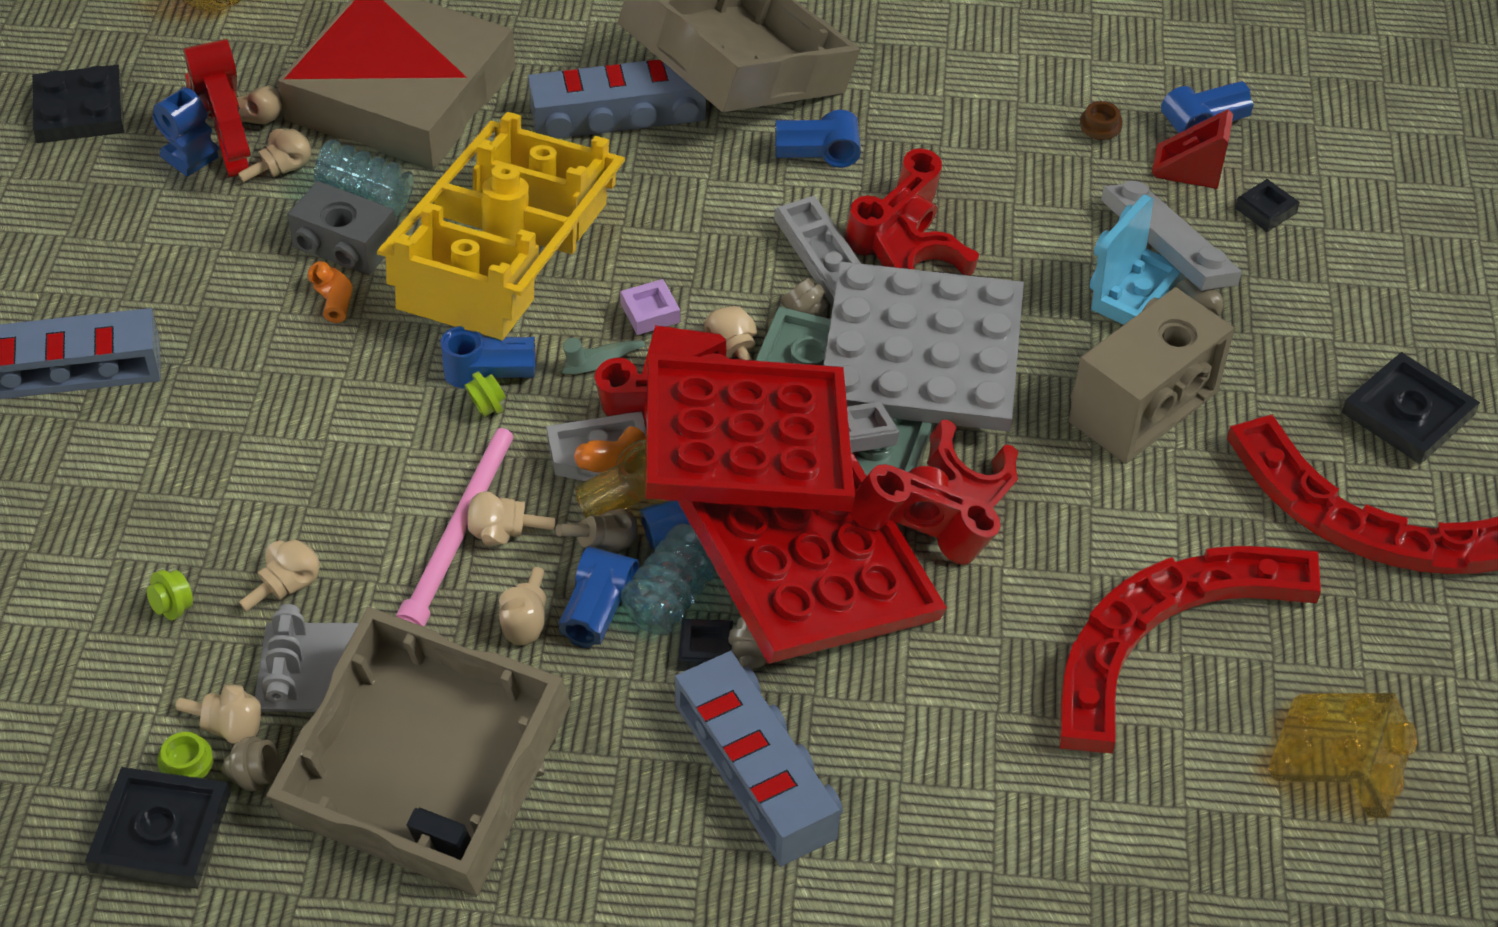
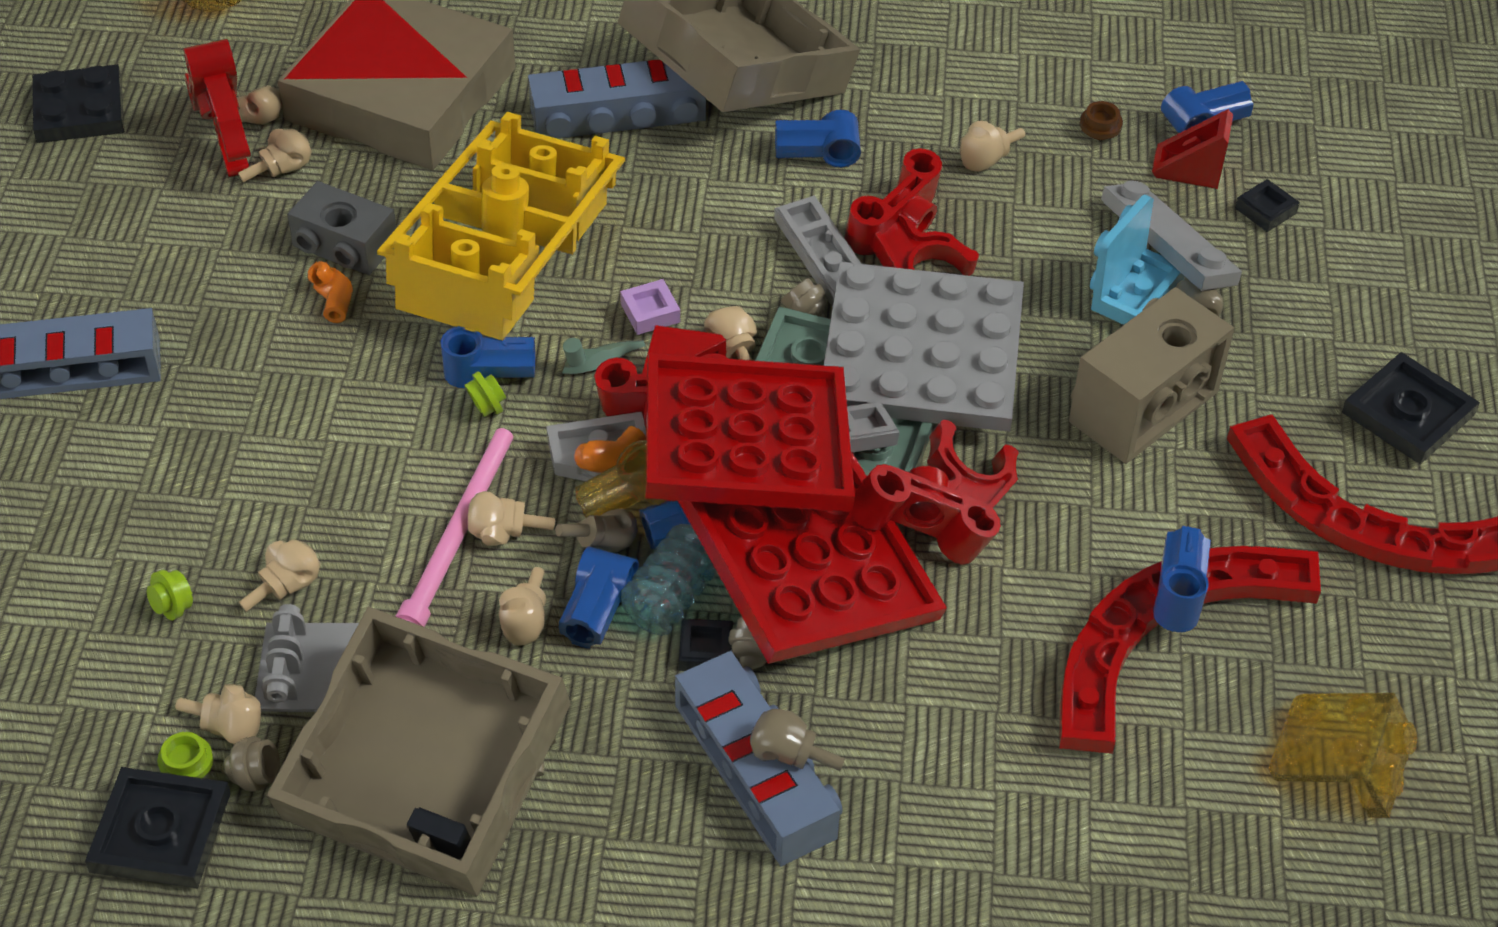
(183, 124): blue leg -> none
(363, 176): clear light blue piece -> none
(784, 737): none -> dark tan piece
(986, 145): none -> tan piece
(1182, 579): none -> blue piece

